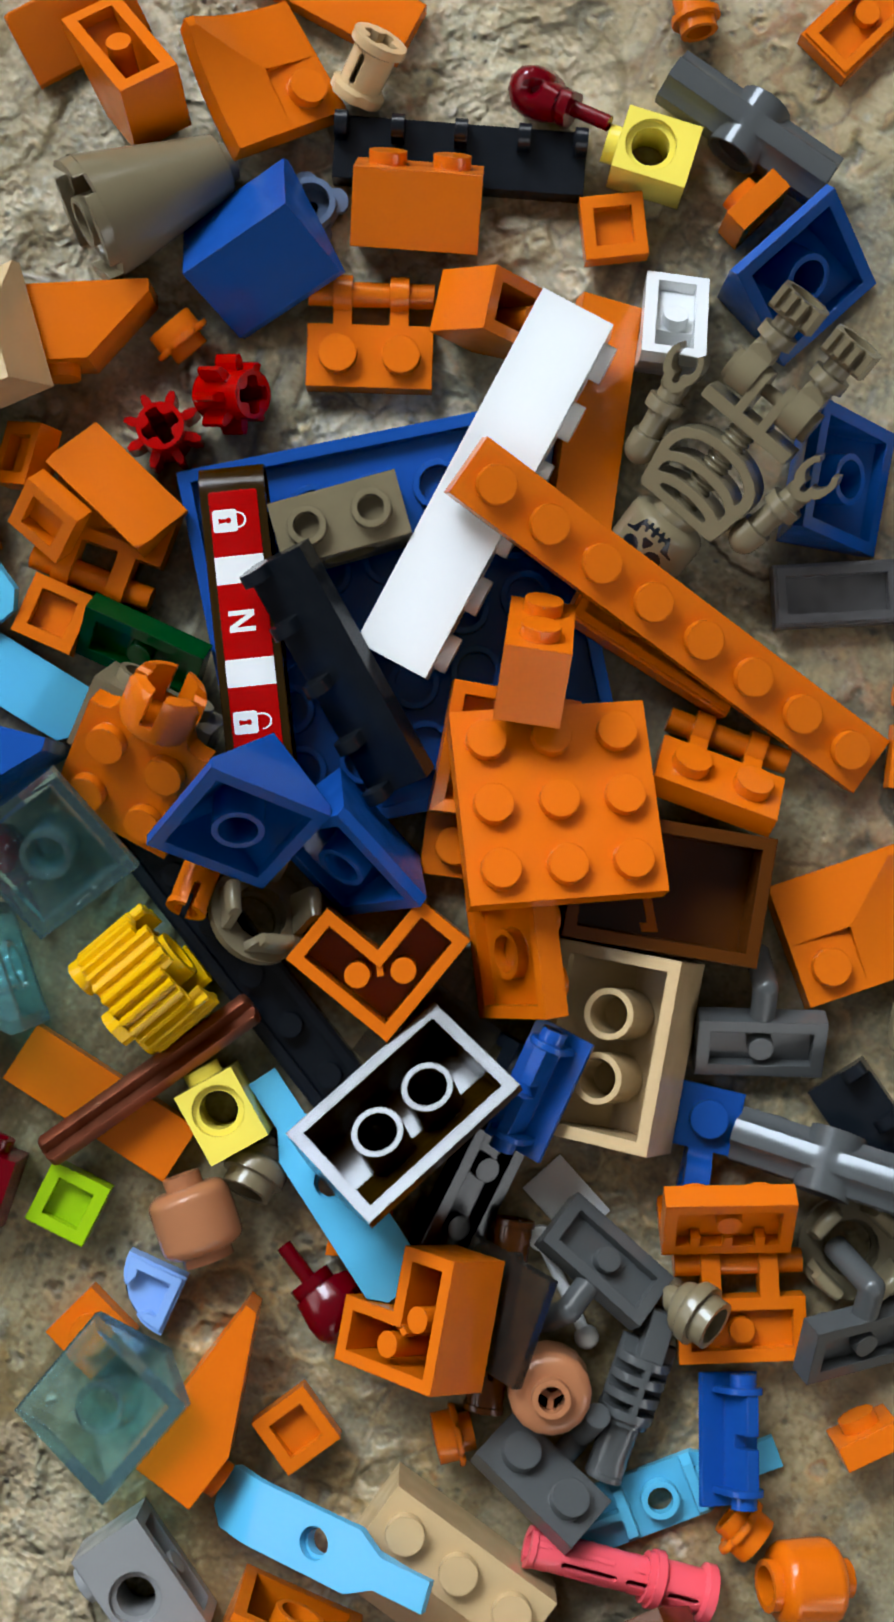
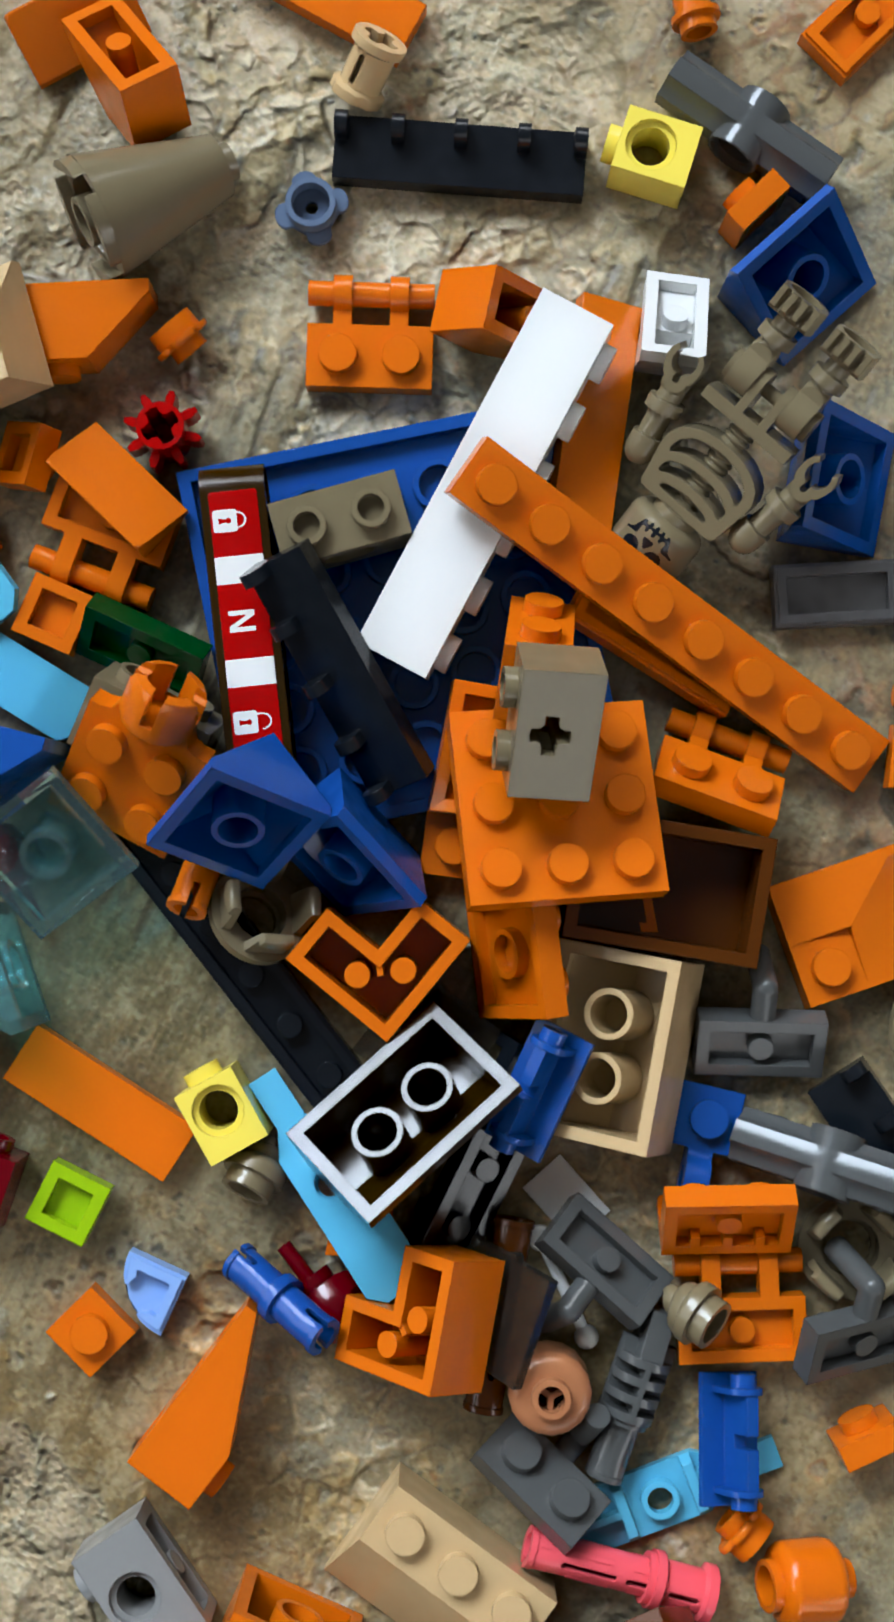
(49, 515): orange plate -> none
(106, 1403): clear light blue slope -> none
(144, 981): yellow brick -> none
(149, 1079): copper axle -> none
(195, 1219): nougat head -> none
(231, 394): red gear -> none
(259, 78): orange plate -> none
(260, 251): blue slope -> none
(281, 1299): none -> blue pin
(284, 1530): medium azure piece -> none
(296, 1427): orange plate -> none
(416, 202): orange brick -> none
(452, 1434): orange plate -> none
(544, 98): dark red piece -> none
(569, 689): none -> dark tan brick
(613, 229): orange plate -> none

